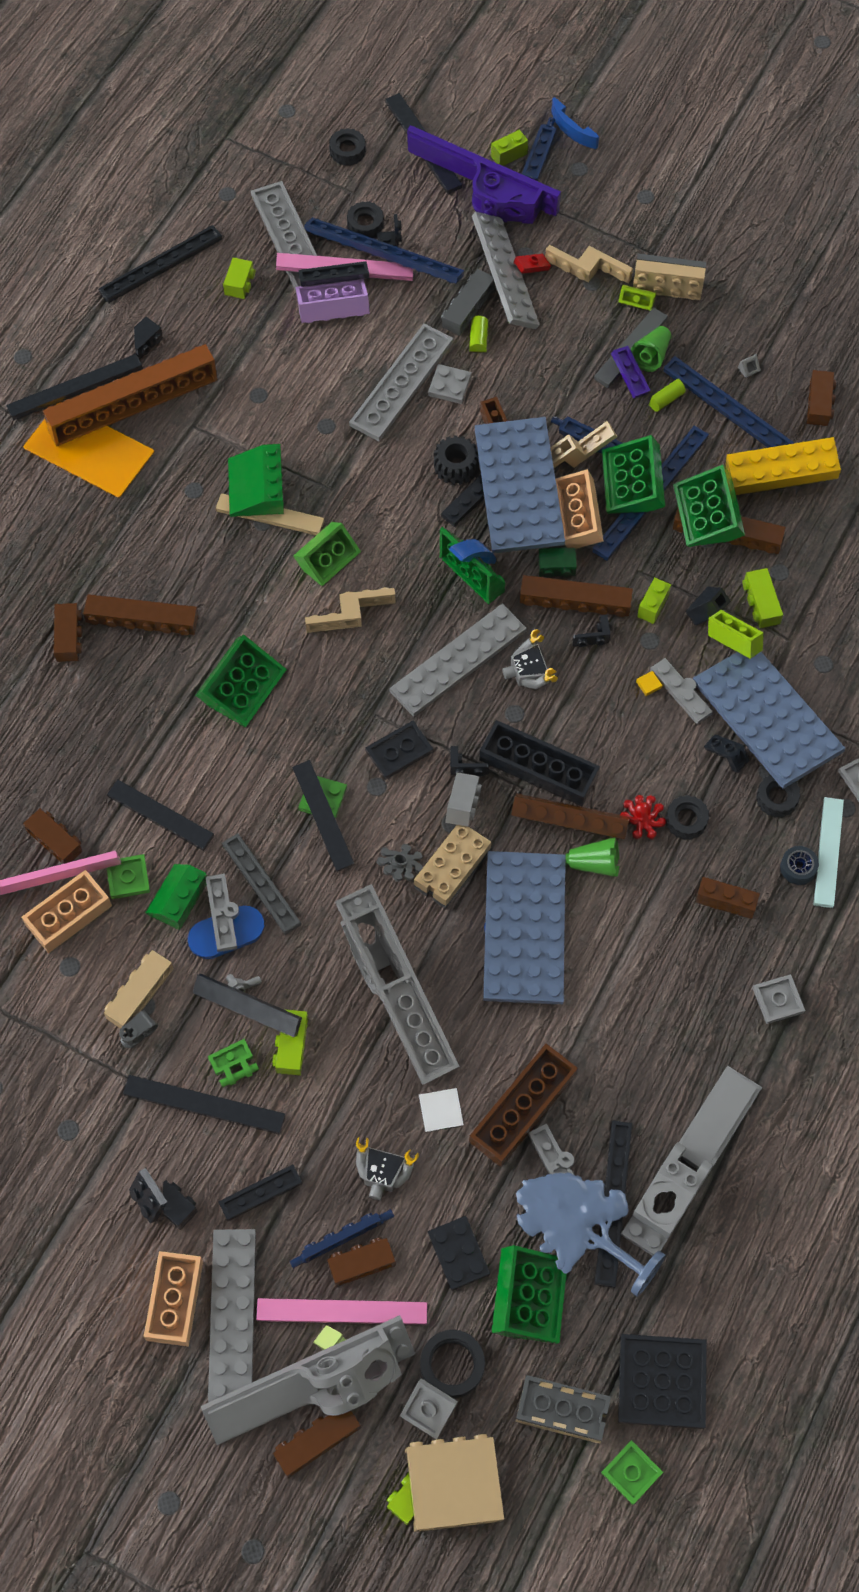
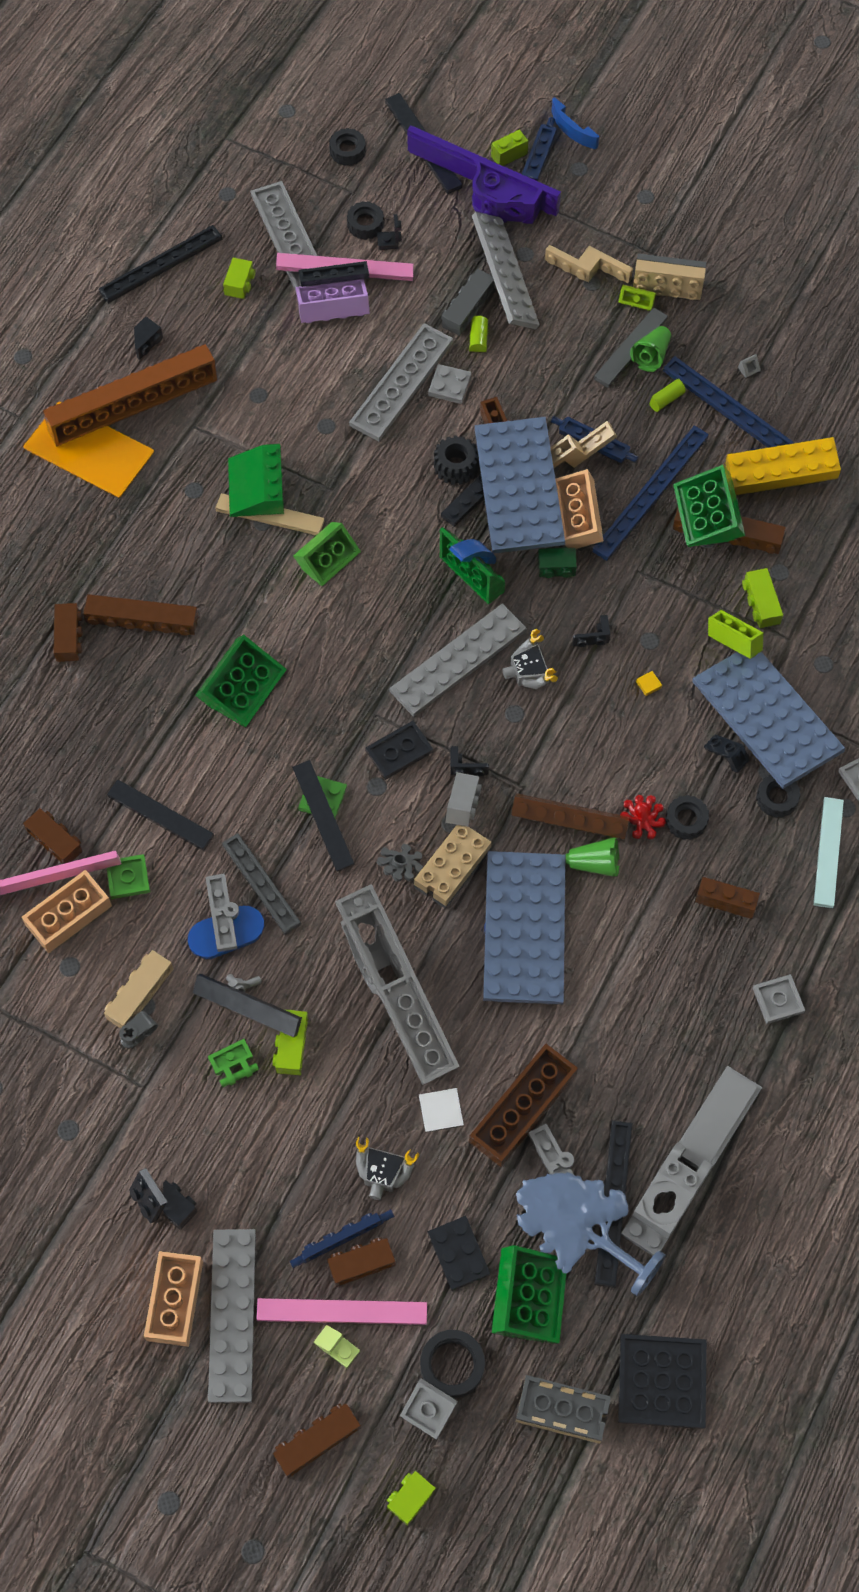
(74, 387): black tile -> none
(178, 895): green slope -> none
(204, 1104): black tile -> none
(260, 1192): black plate -> none
(336, 1388): light grey piece -> none
(350, 610): tan bracket -> none
(384, 250): dark blue plate -> none
(454, 1483): tan panel -> none
(532, 263): red plate -> none
(539, 763): black brick -> none
(576, 596): reddish brown brick -> none
(630, 372): dark purple plate -> none
(632, 1472): bright green plate -> none
(633, 476): green slope -> none
(654, 600): lime brick -> none
(682, 691): light grey hinge -> none
(707, 604): black slope -> none
(799, 855): wheel -> none
(821, 398): reddish brown brick -> none

